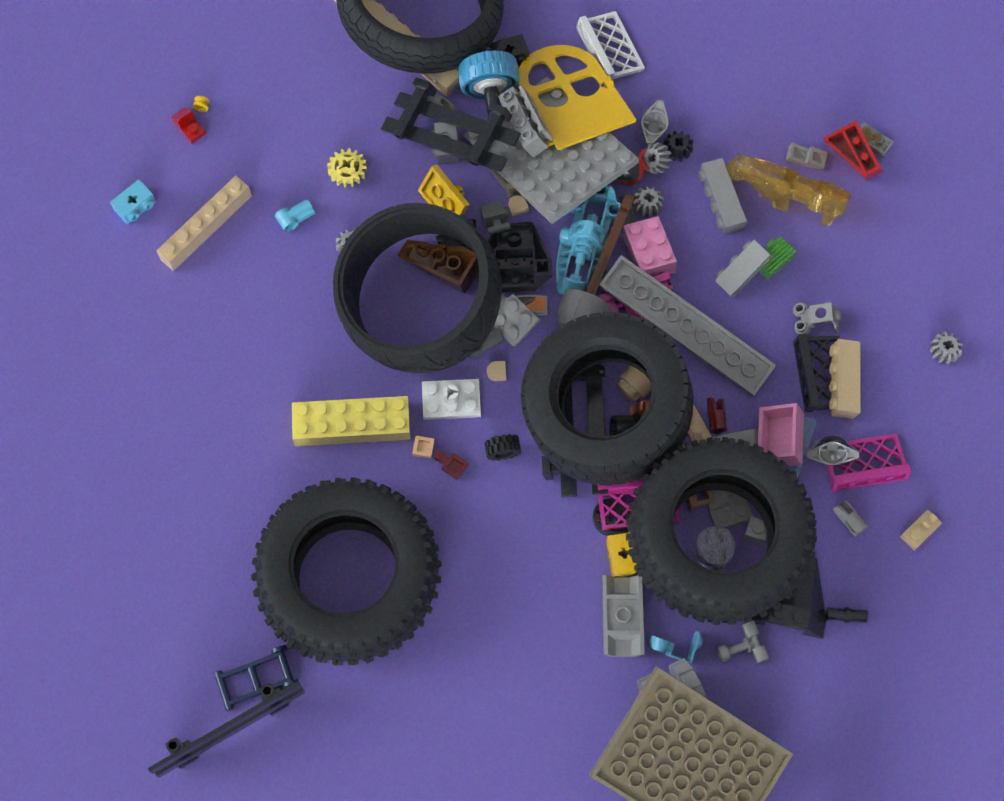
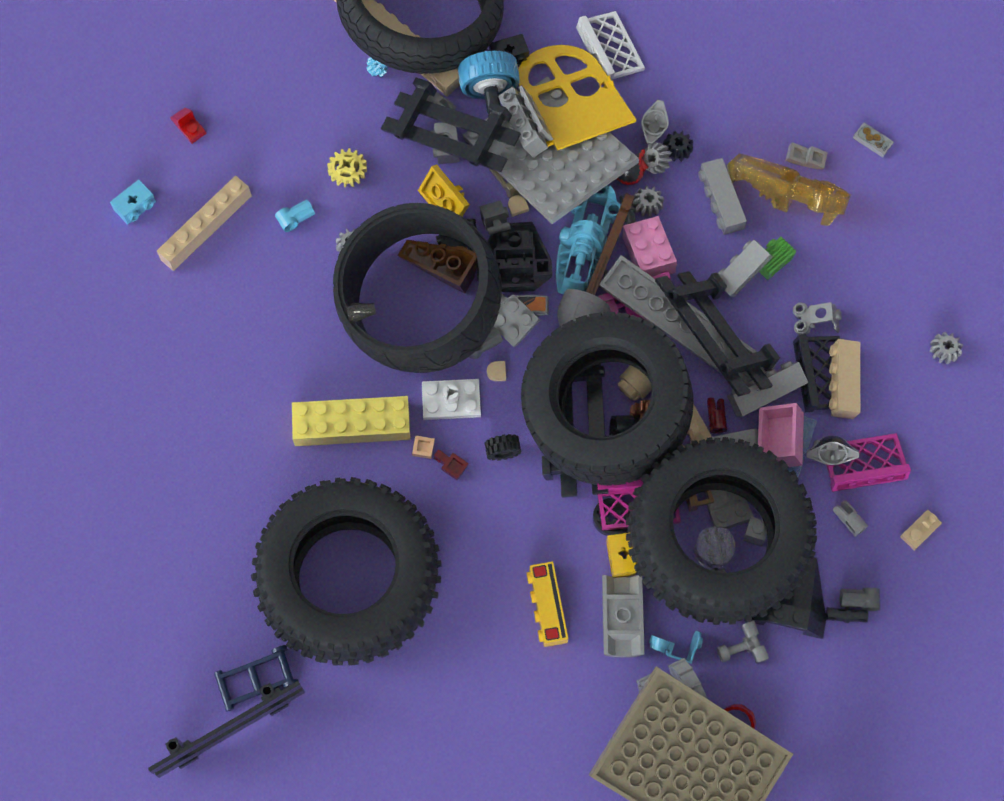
(201, 103): yellow bush -> none
(359, 311): none -> clear smoke cone
(375, 67): none -> medium azure gear
(548, 604): none -> yellow brick
(729, 368): none -> black fence
(743, 708): none -> red helmet
(784, 380): none -> light grey brick
(854, 149): red wedge -> none
(866, 598): none -> dark grey piece

